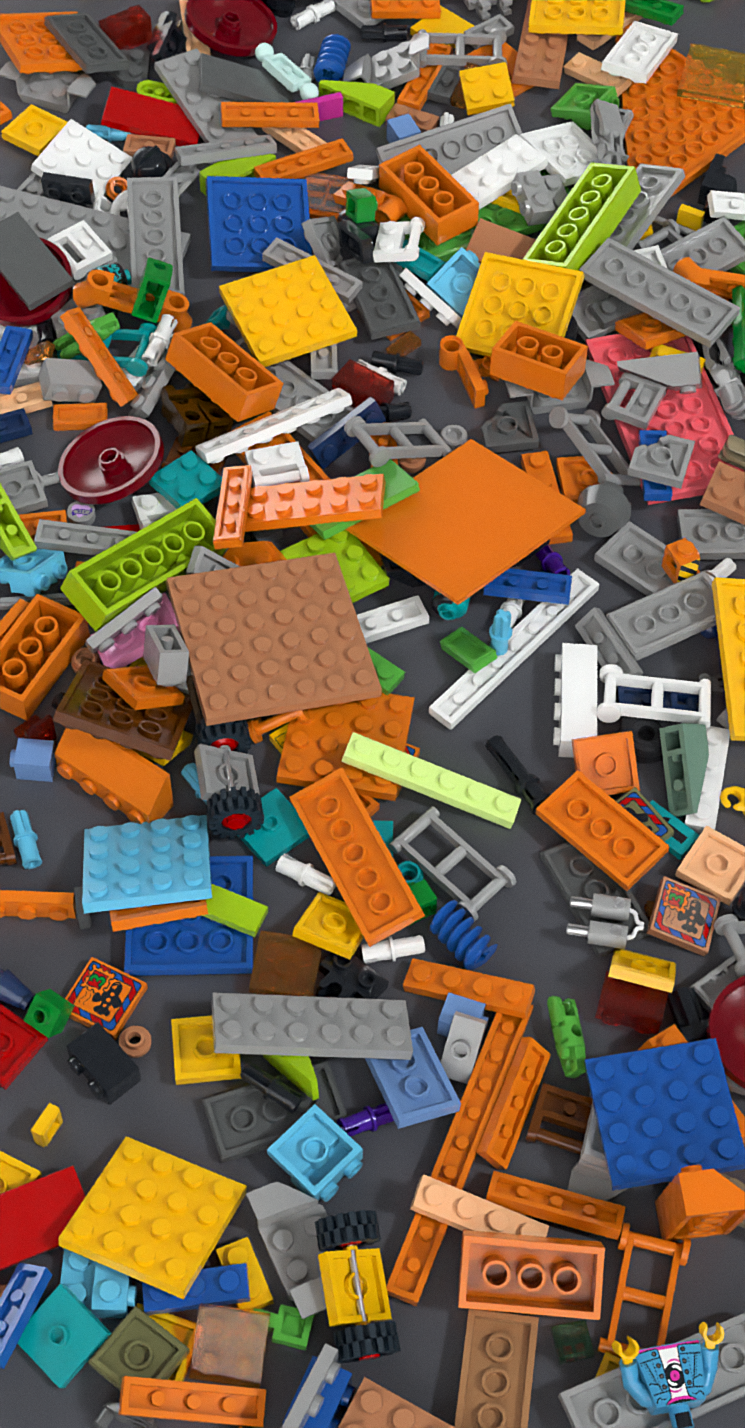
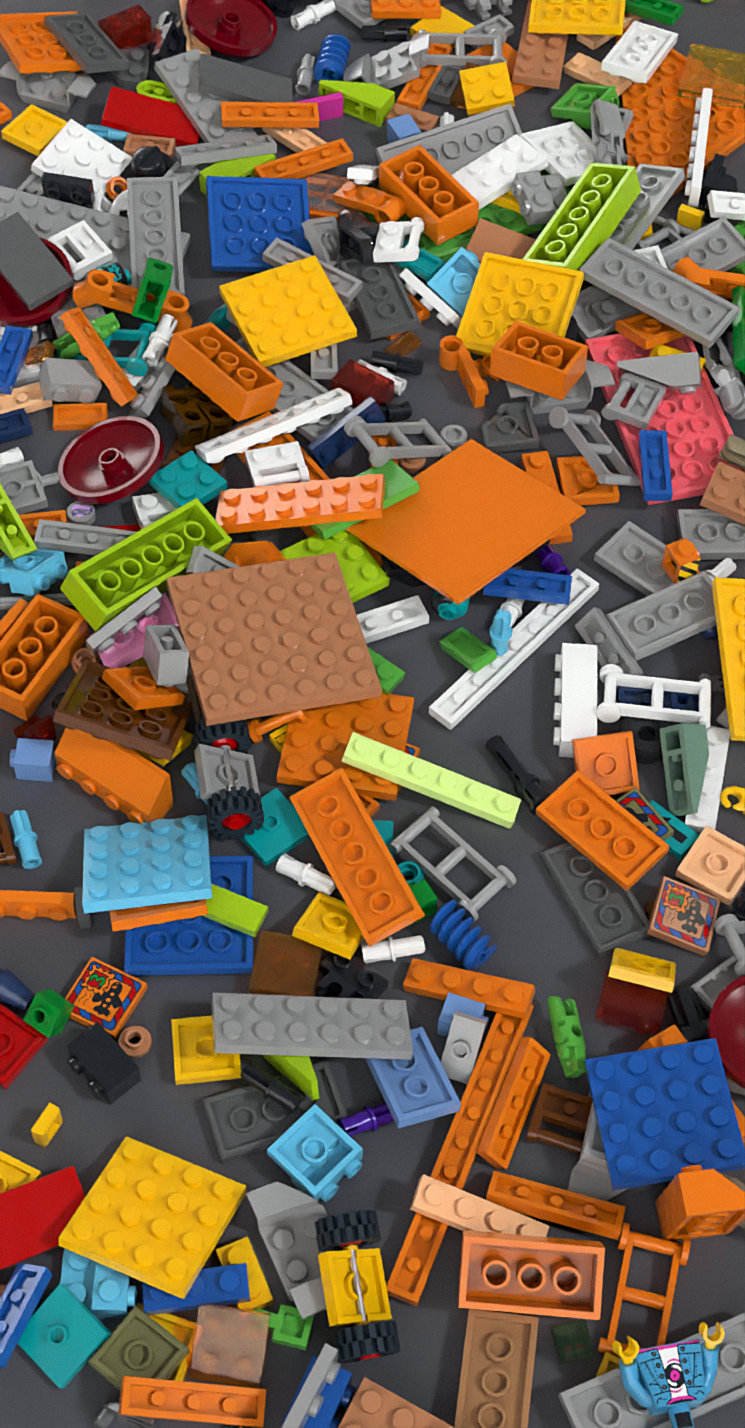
(233, 507): orange tile -> none
(286, 71): light aqua plate -> none
(361, 205): green plate -> none
(601, 932): light grey piece -> none
(605, 509): dark grey cone -> none
(662, 461): light grey plate -> none
(697, 153): none -> white plate

